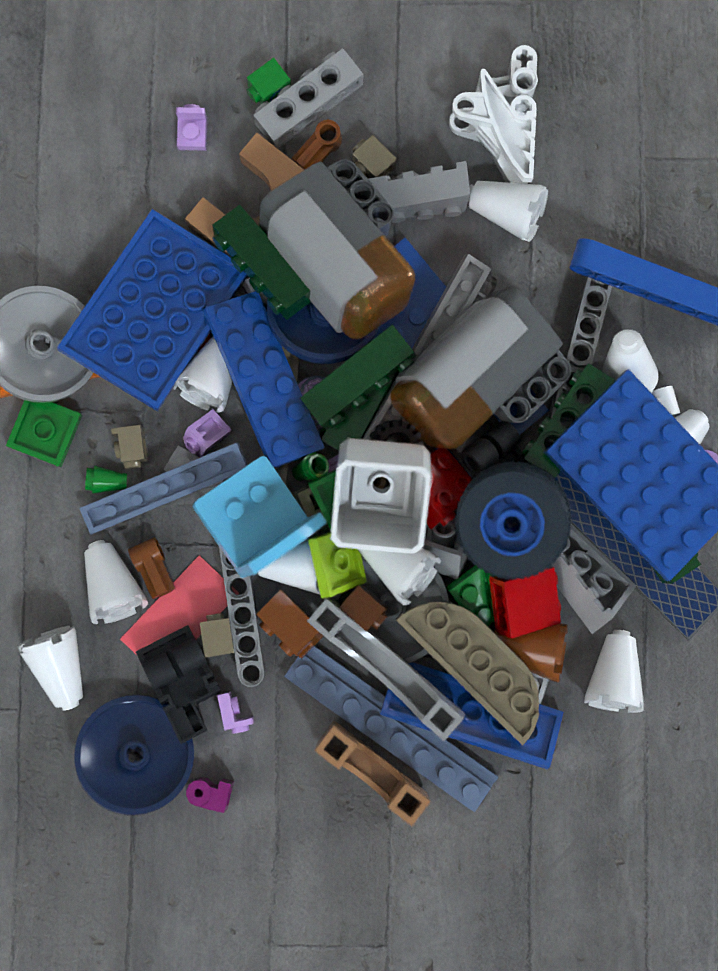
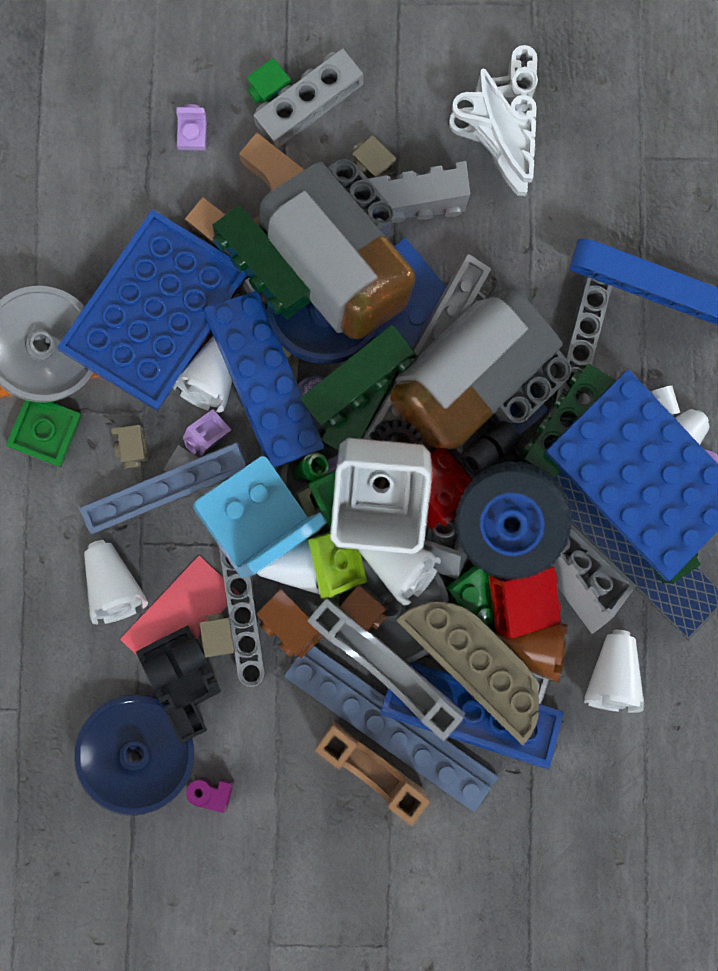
(56, 665): white cone -> none
(104, 480): green cone -> none
(149, 561): dark orange piece -> none
(229, 709): lavender bracket -> none
(316, 148): dark orange piece -> none
(510, 205): white cone -> none
(631, 353): white cone -> none

